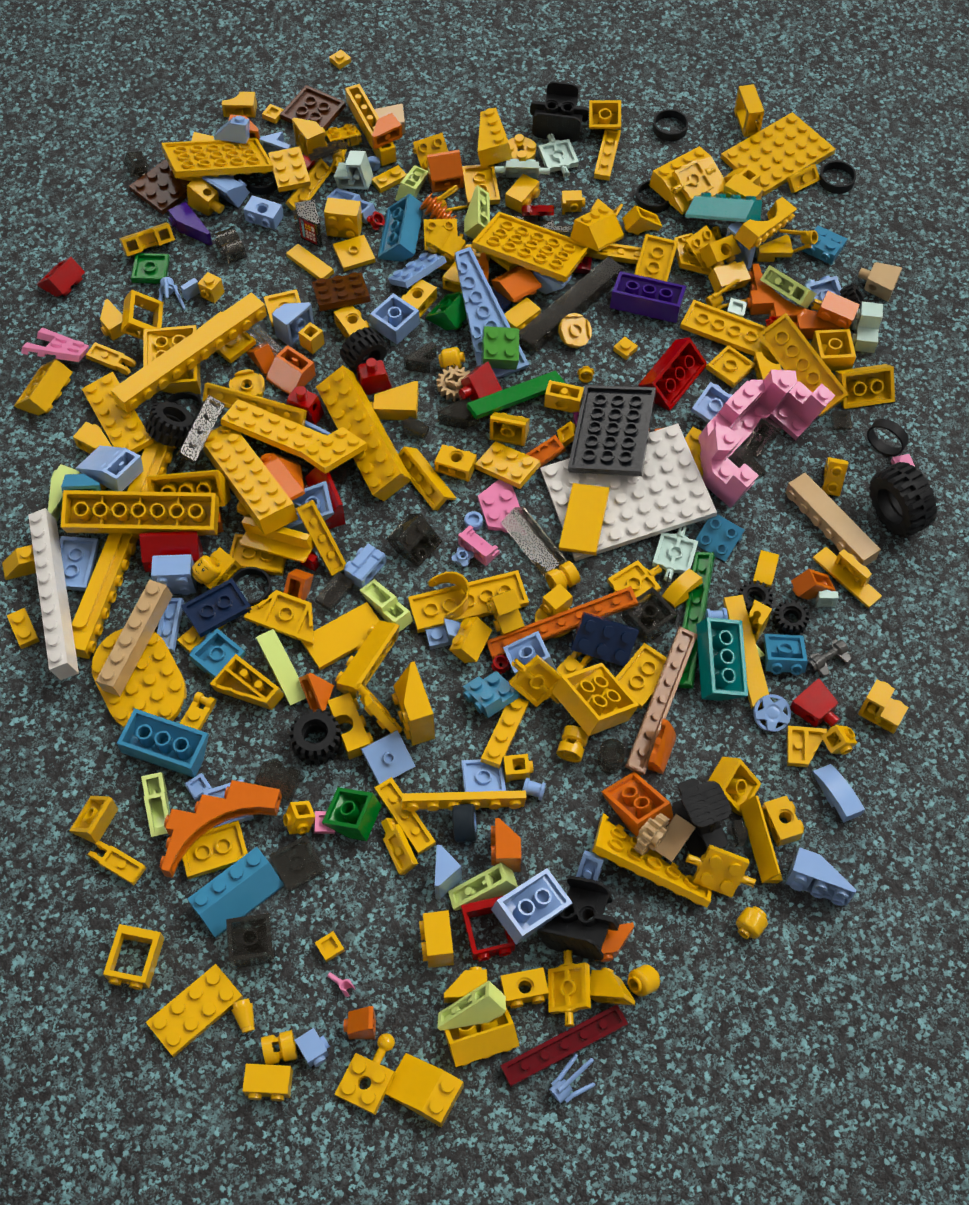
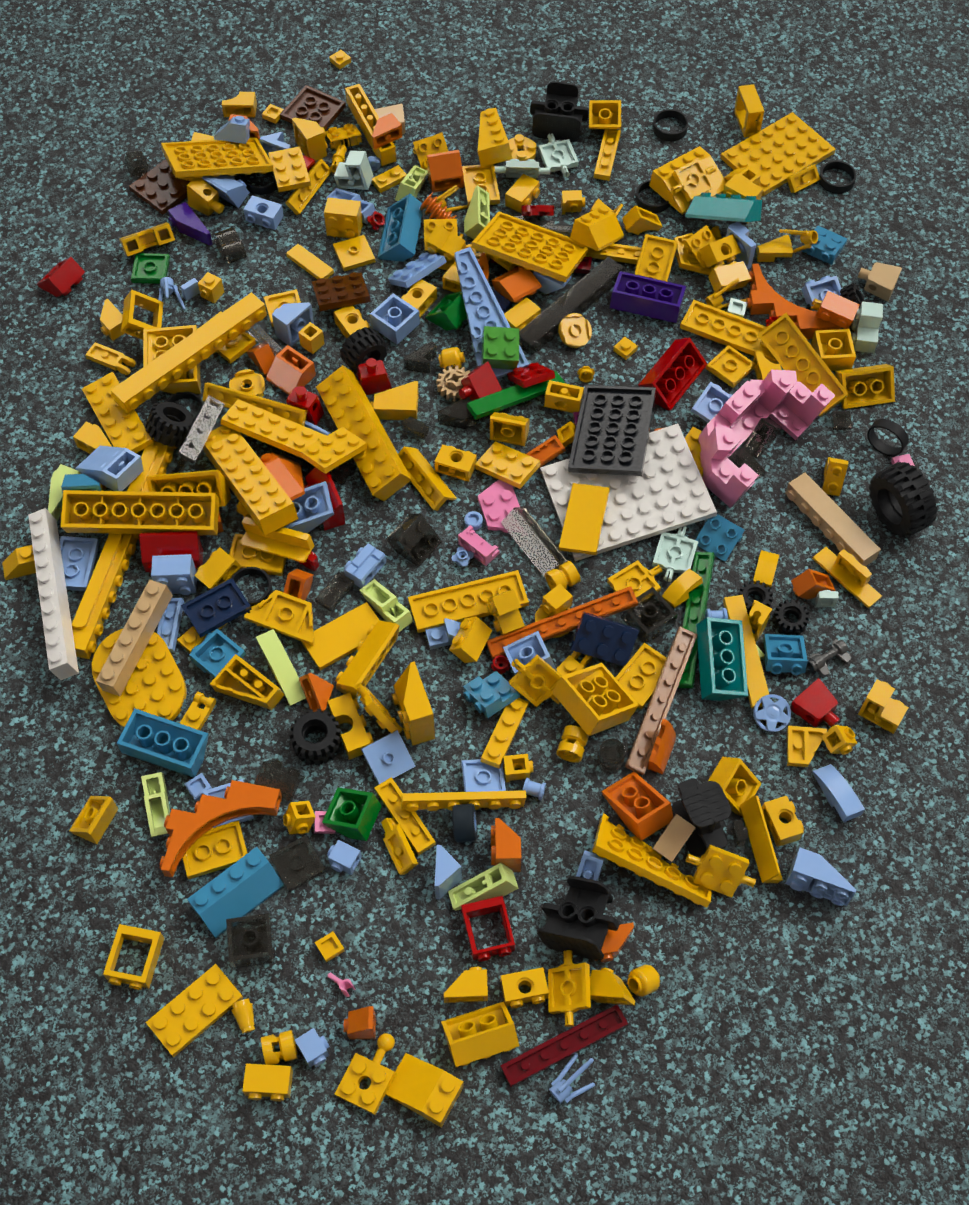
(23, 628): yellow plate -> none
(44, 388): yellow slope -> none
(60, 346): bright pink wing -> none
(118, 863): yellow hinge -> none
(206, 569): yellow head -> none
(308, 222): clear smoke slope -> none
(321, 537): yellow plate -> none
(323, 152): clear smoke plate -> none
(343, 857): none -> light blue brick
(437, 933): yellow brick -> none
(459, 580): yellow piece -> none
(474, 1008): yellowish green slope -> none
(531, 375): none -> red plate
(531, 906): light blue slope -> none
(651, 834): tan gear -> none
(751, 922): yellow head -> none
(754, 232): yellow arch -> none
(788, 287): yellowish green slope -> none

